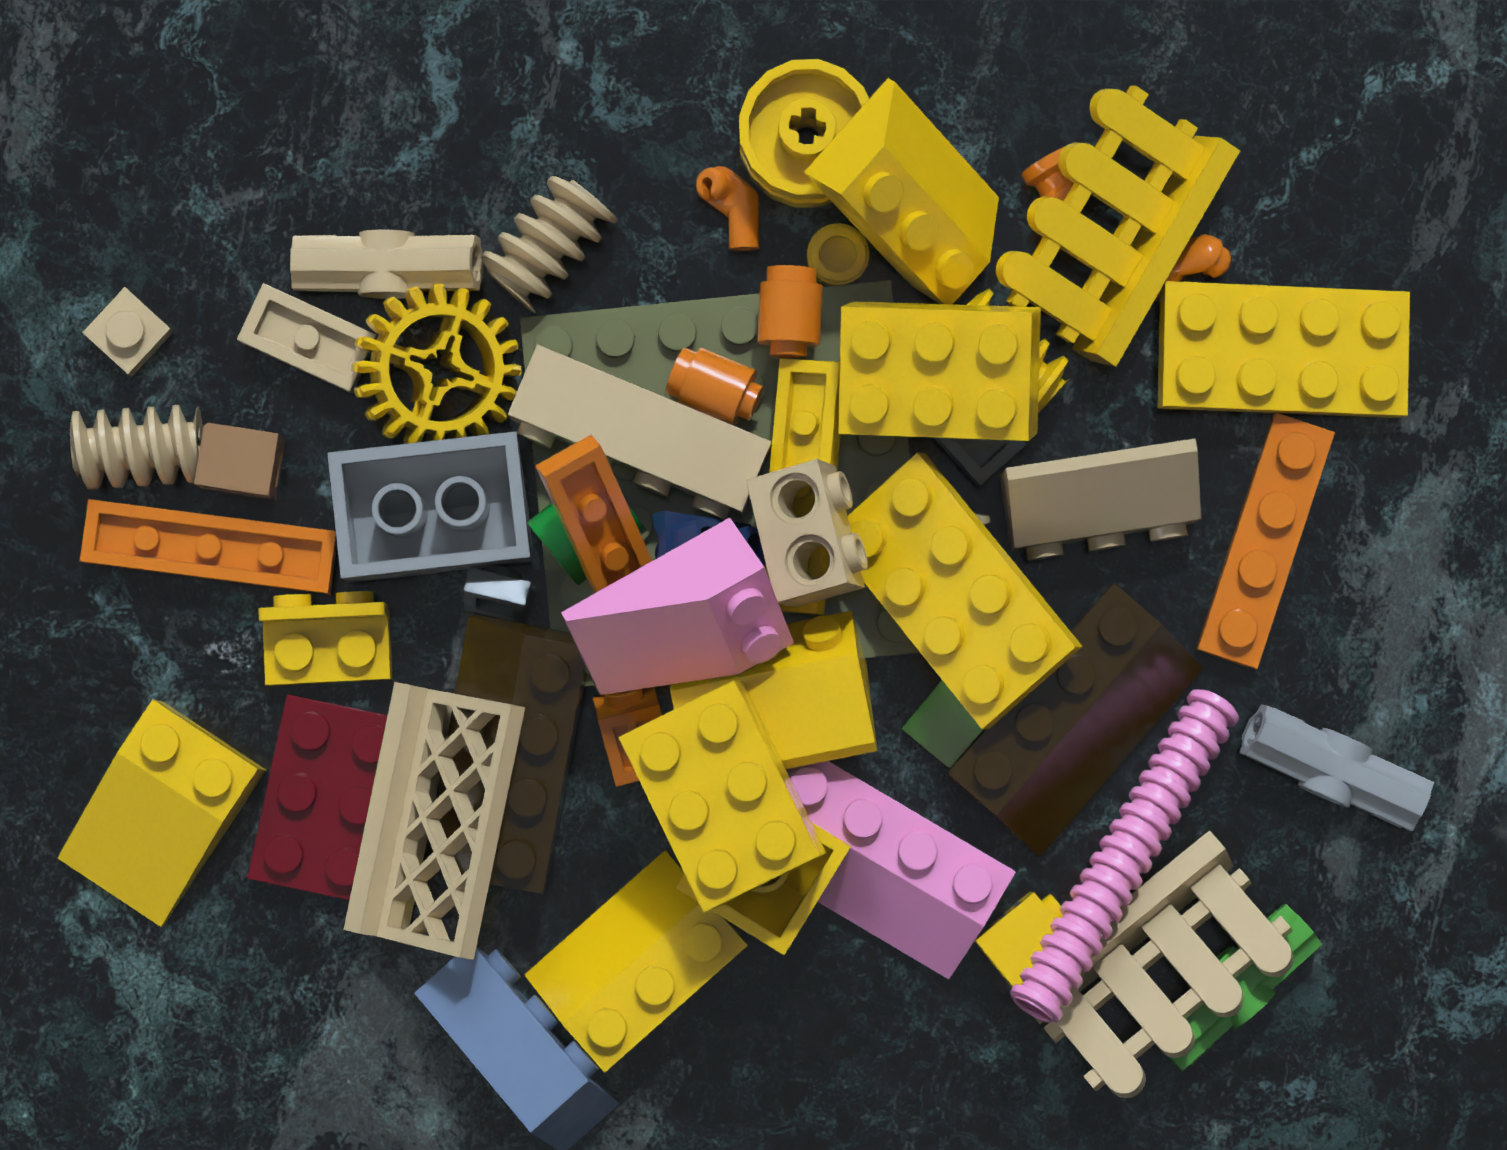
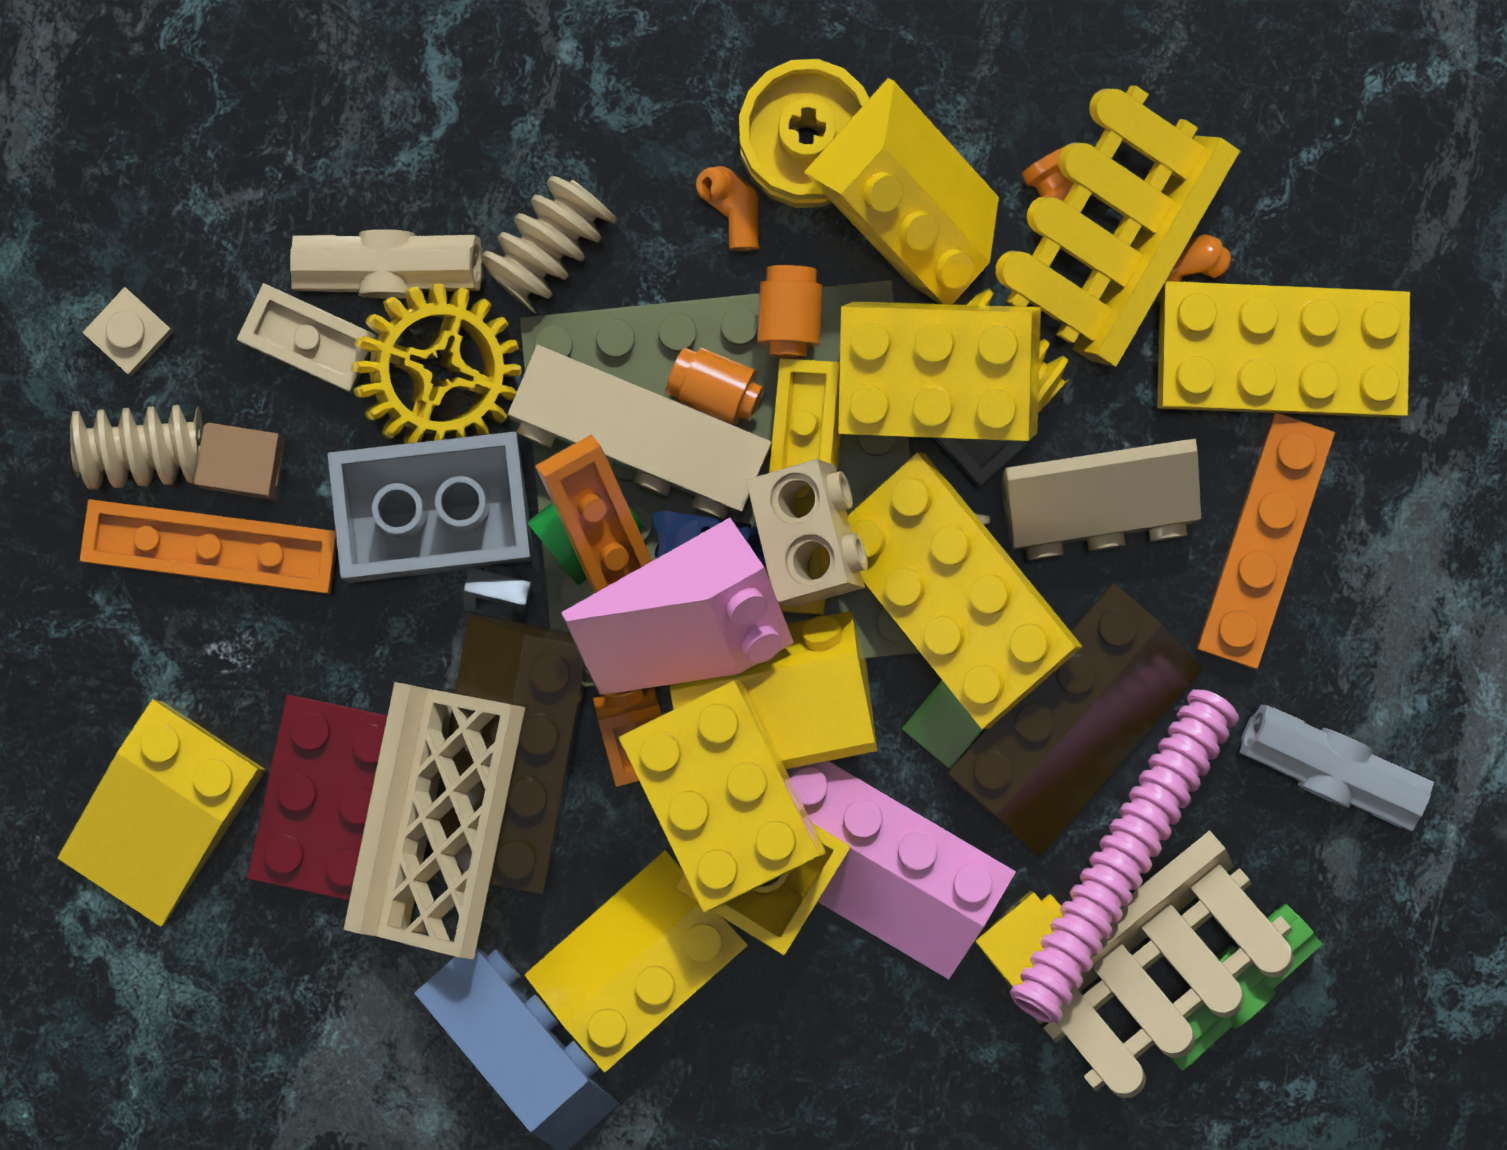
(326, 641): yellow bracket -> none
(838, 254): yellow tile -> none

